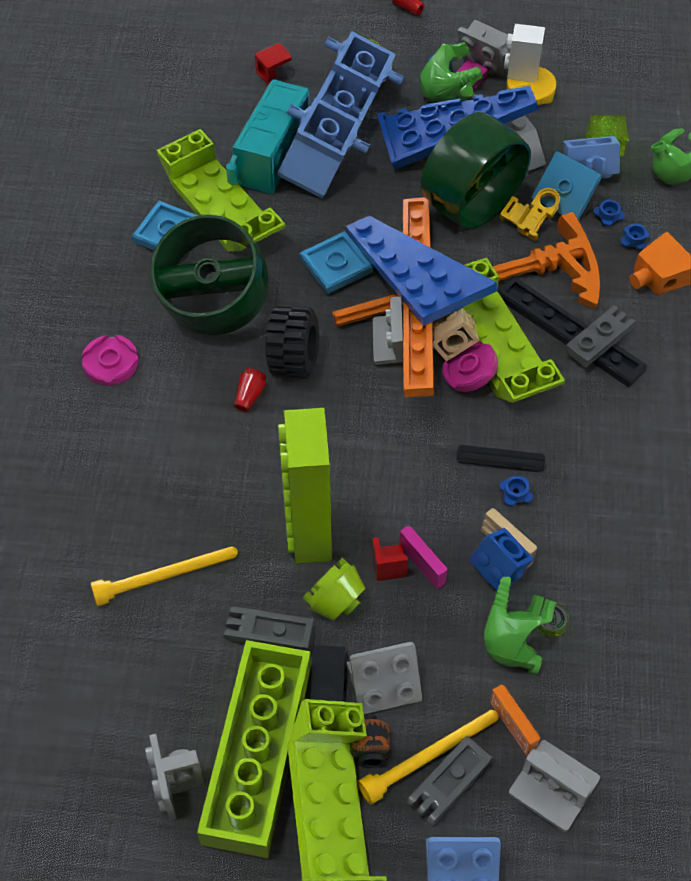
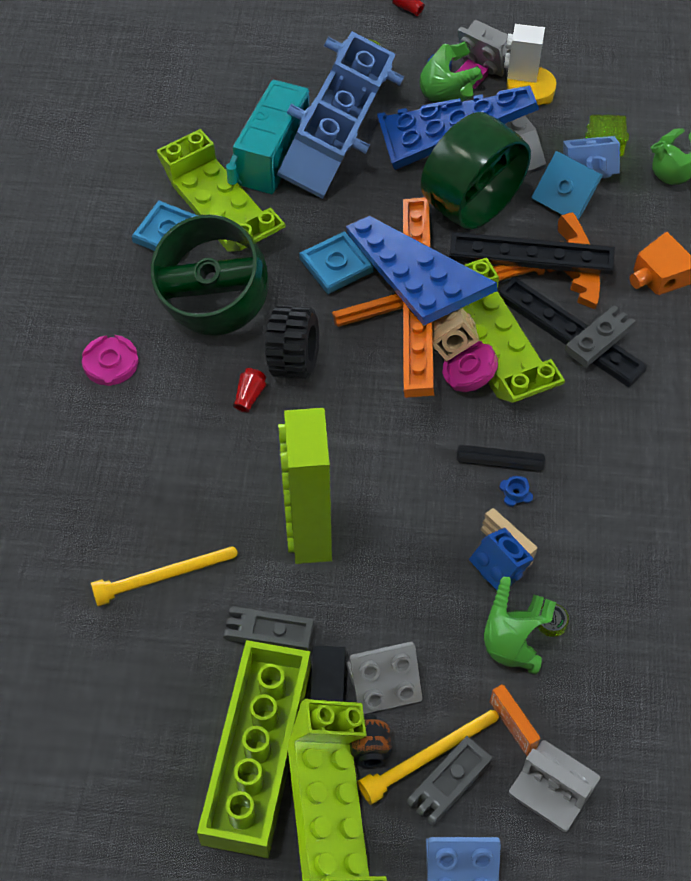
(172, 774): light grey bracket -> none
(269, 59): red panel -> none
(336, 591): lime cone -> none
(389, 334): light grey bracket -> none
(389, 561): red panel -> none
(423, 557): dark pink tile -> none
(531, 217): yellow piece -> none
(533, 253): none -> black tile
(609, 212): blue plate -> none
(635, 236): blue plate -> none

